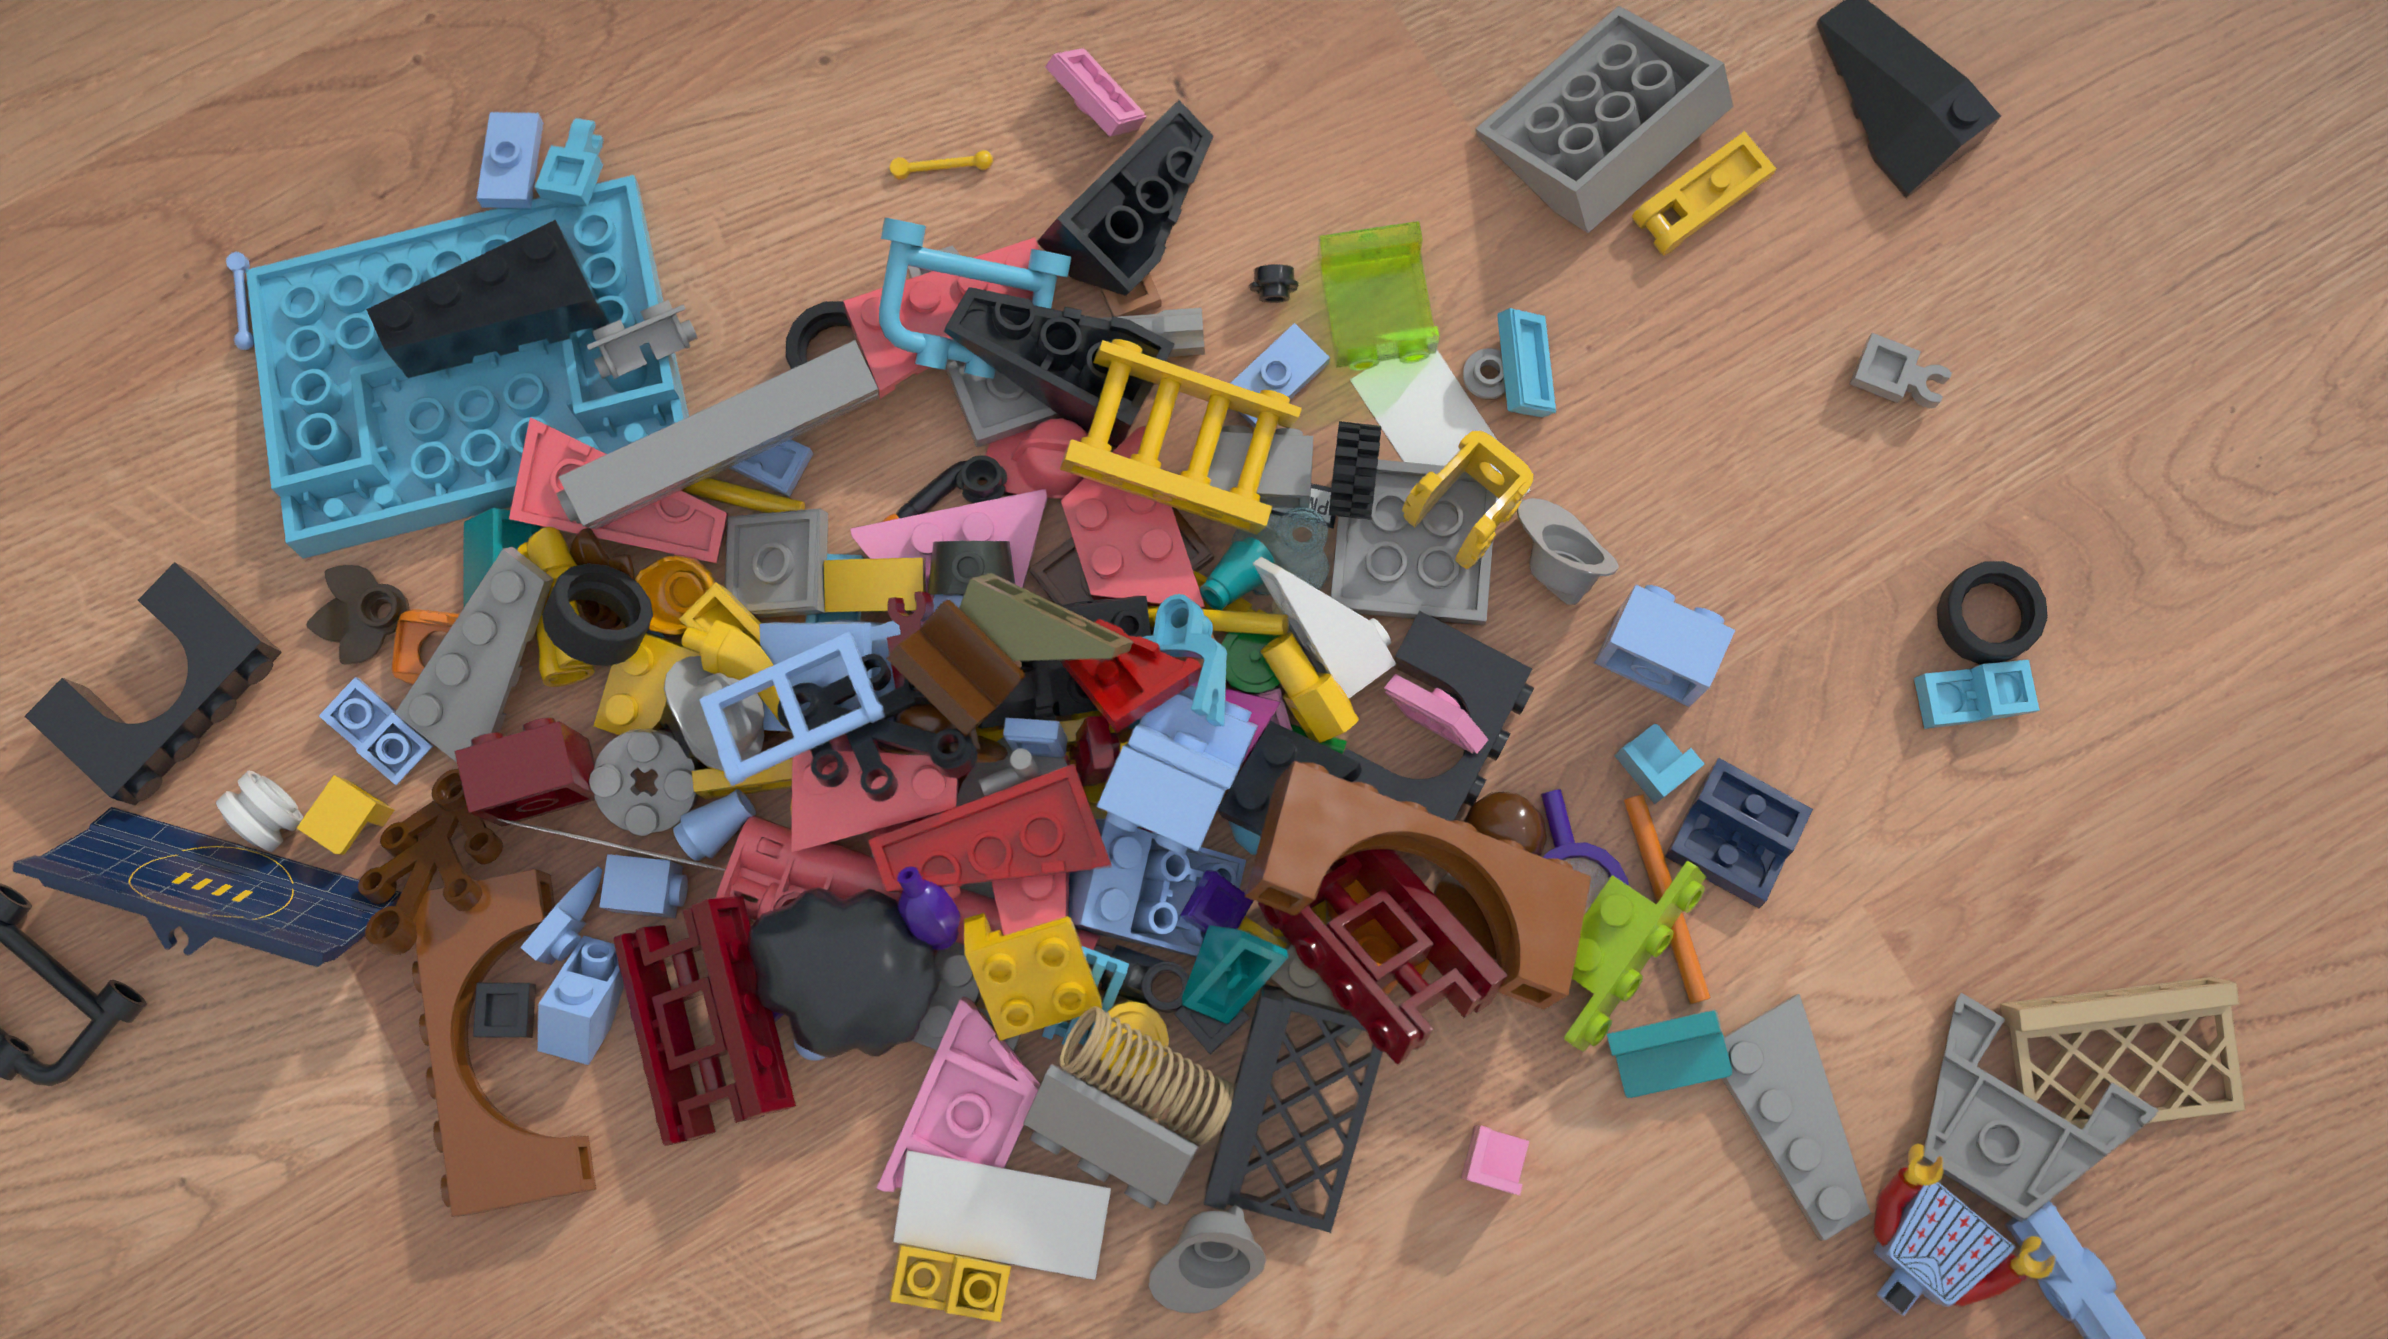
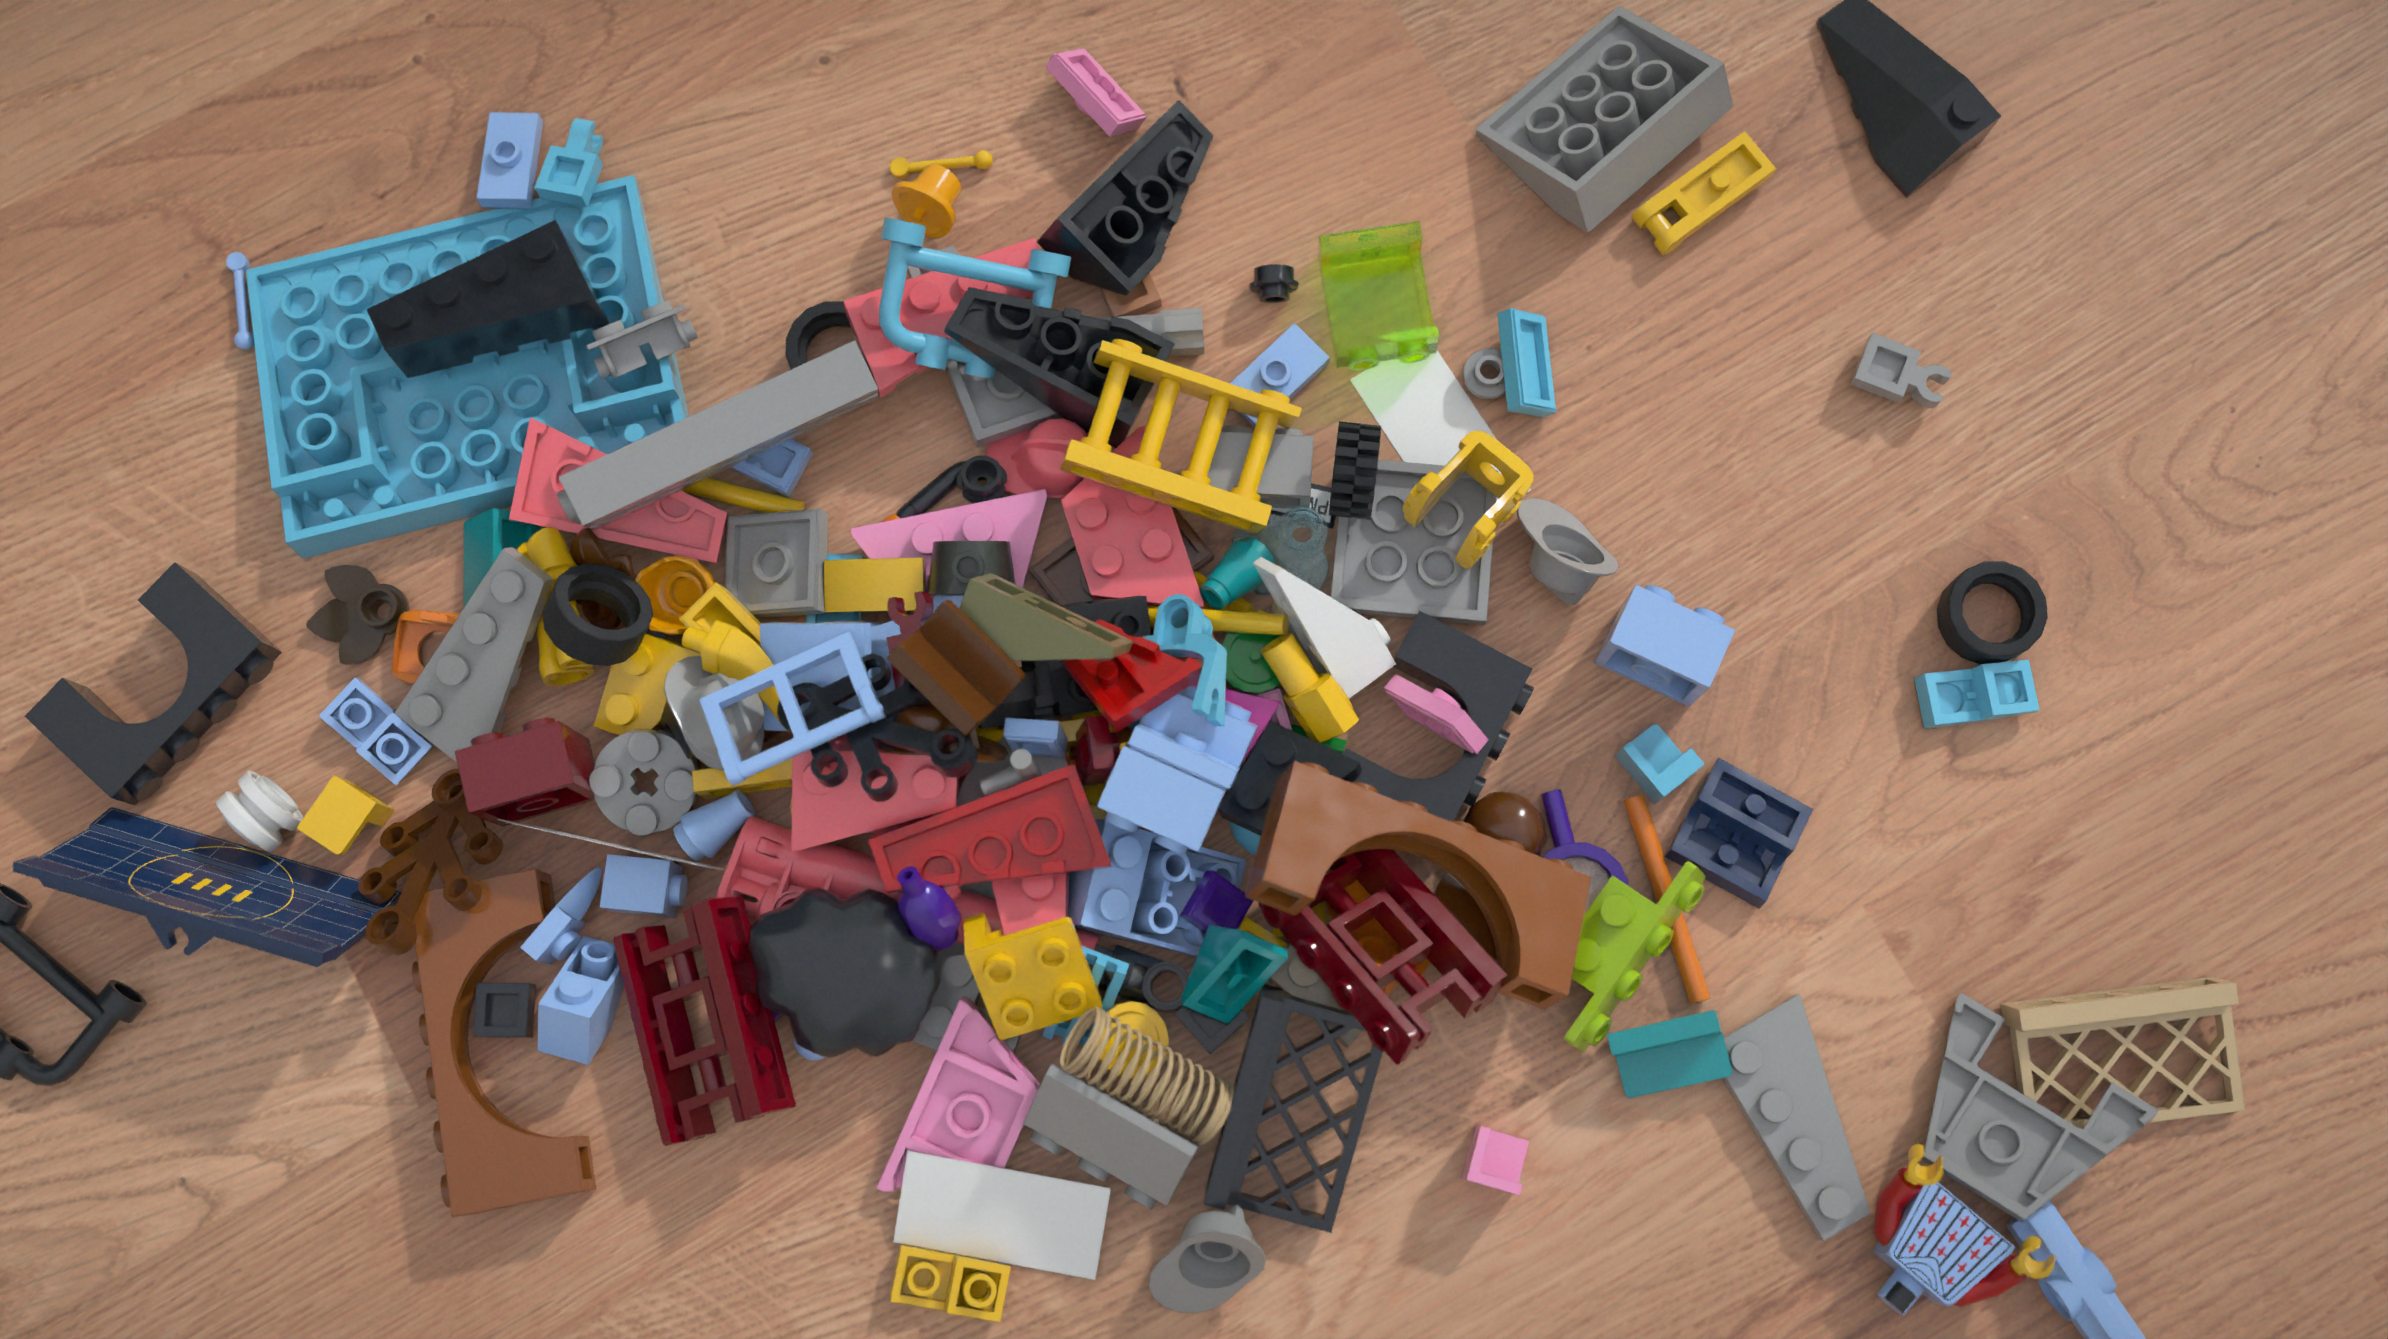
(929, 200): none -> light orange piece

